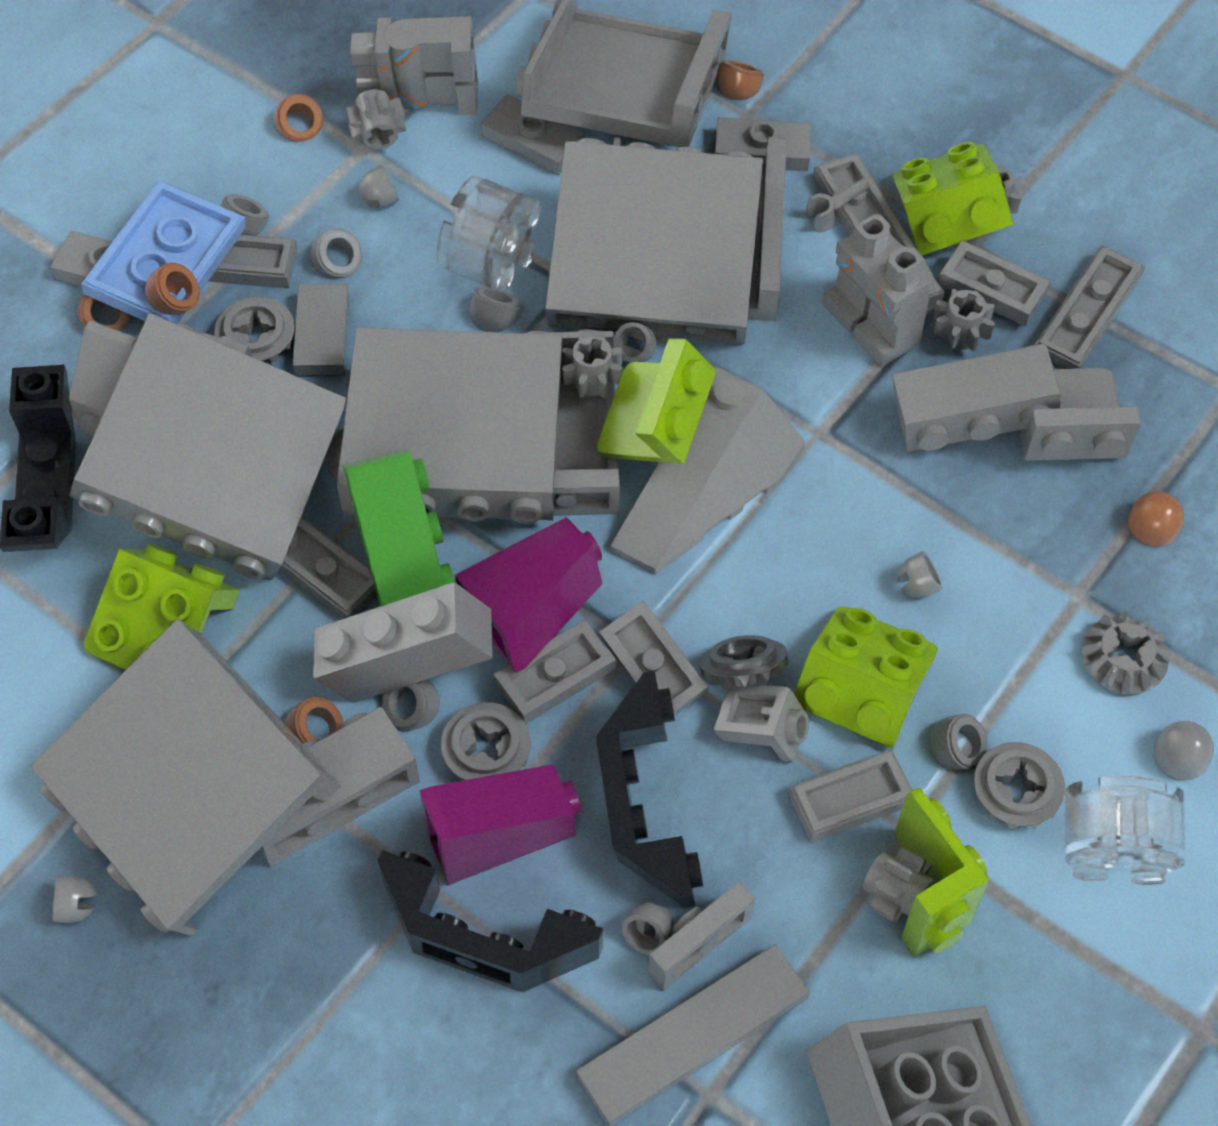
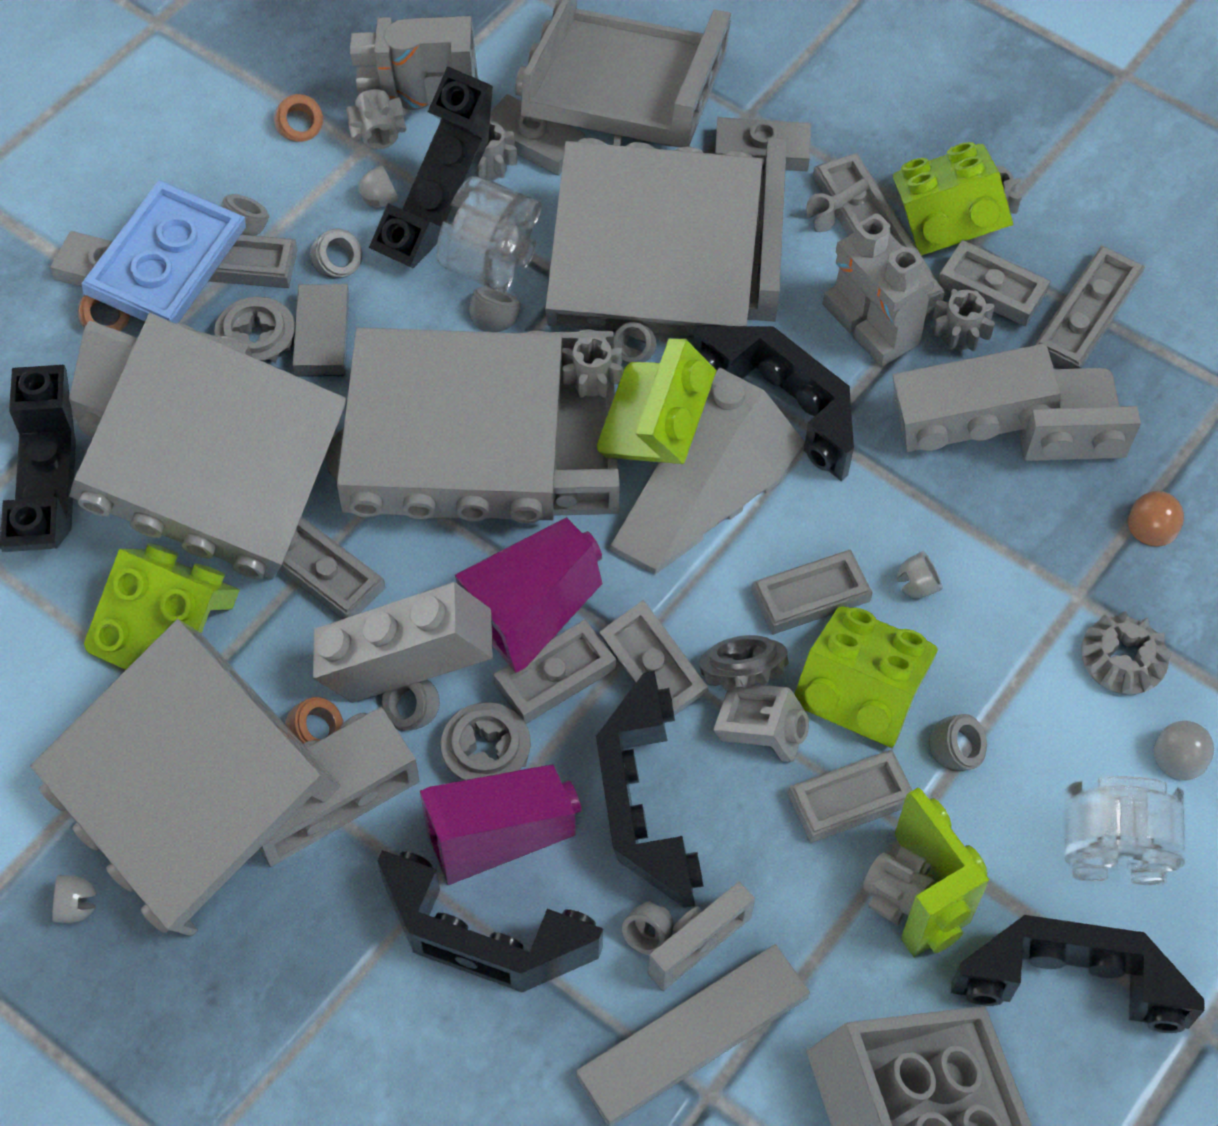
(167, 279): nougat piece -> none
(395, 525): bright green brick -> none
(451, 159): none -> black slope
(498, 153): none -> light grey gear
(738, 80): nougat piece -> none
(787, 365): none -> black slope
(811, 591): none -> light grey tile
(1039, 774): light grey gear -> none
(1157, 987): none -> black slope

